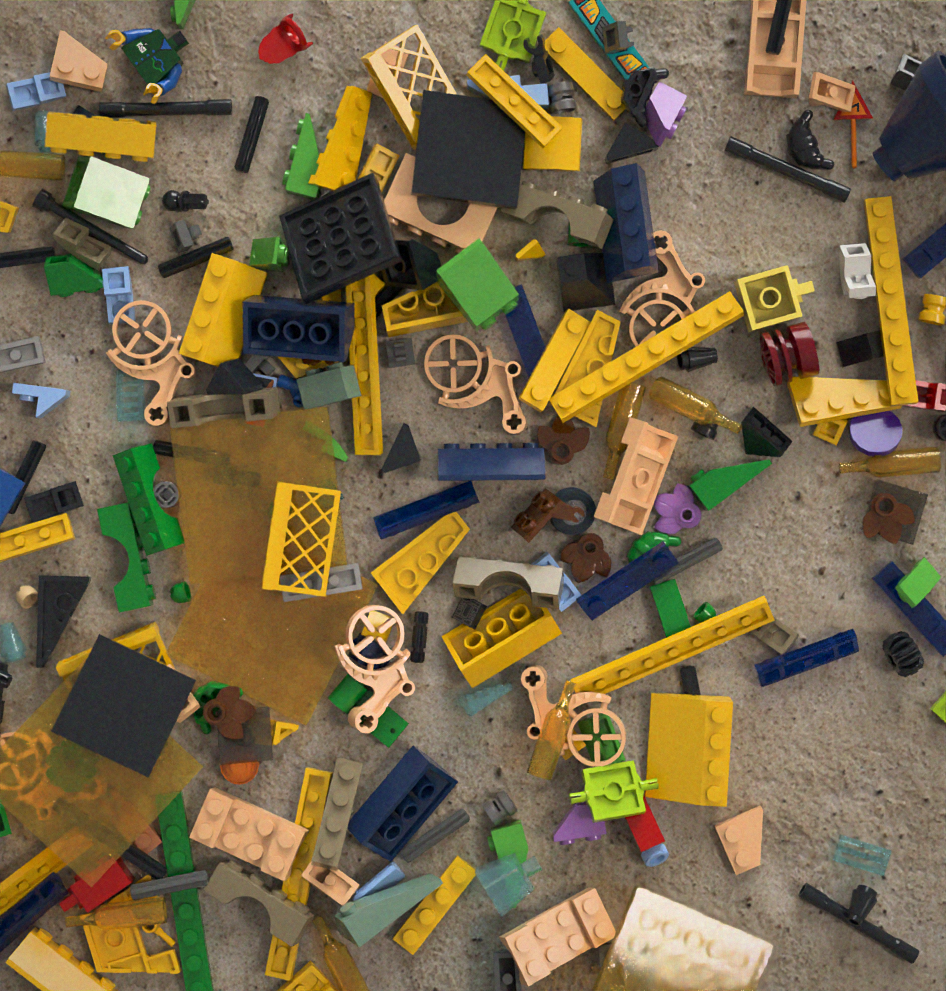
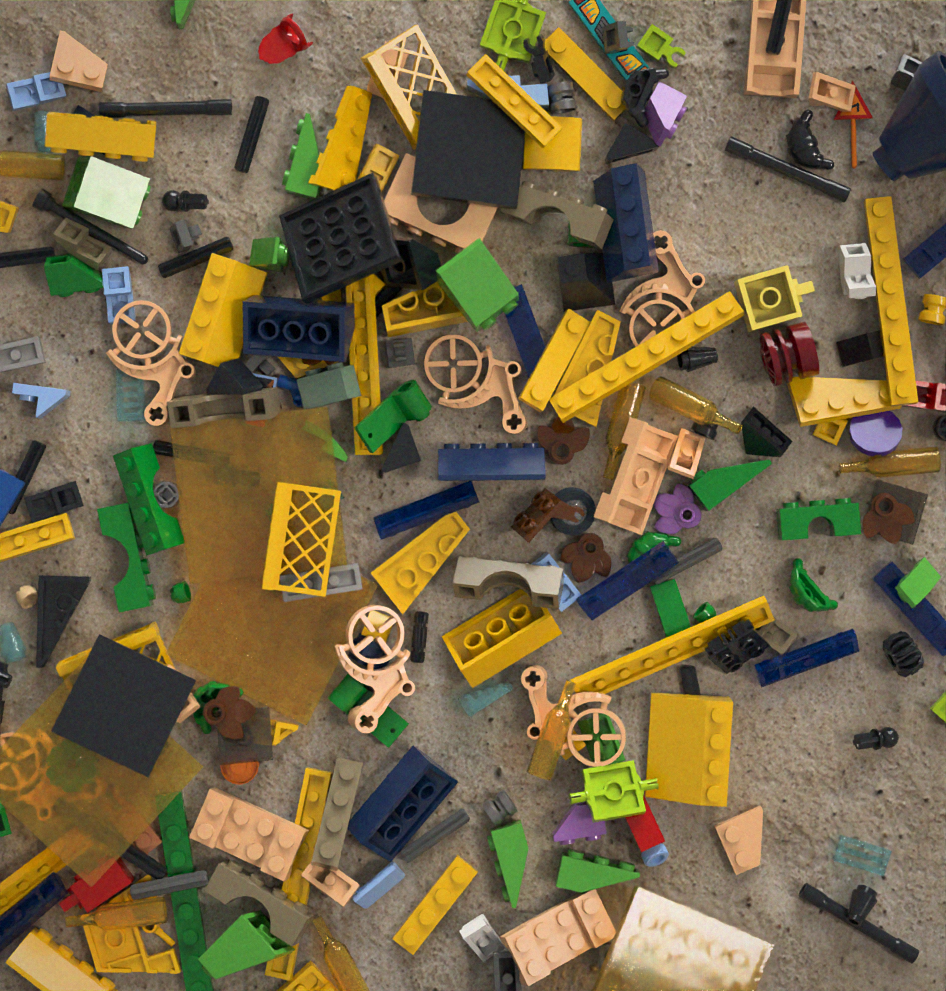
(152, 57): torso -> none
(243, 946): none -> bright green slope
(369, 915): sand green wedge -> none
(402, 405): none -> green door
(469, 612): black tile -> none
(481, 937): none -> white slope
(508, 880): clear light blue torso -> none
(530, 251): yellow slope -> none
(587, 874): none -> bright green slope
(657, 44): none -> lime plate
(686, 453): none -> light nougat slope
(741, 649): none -> black hinge
(806, 591): none -> green piece
(841, 516): none -> green arch
(876, 739): none -> black axle

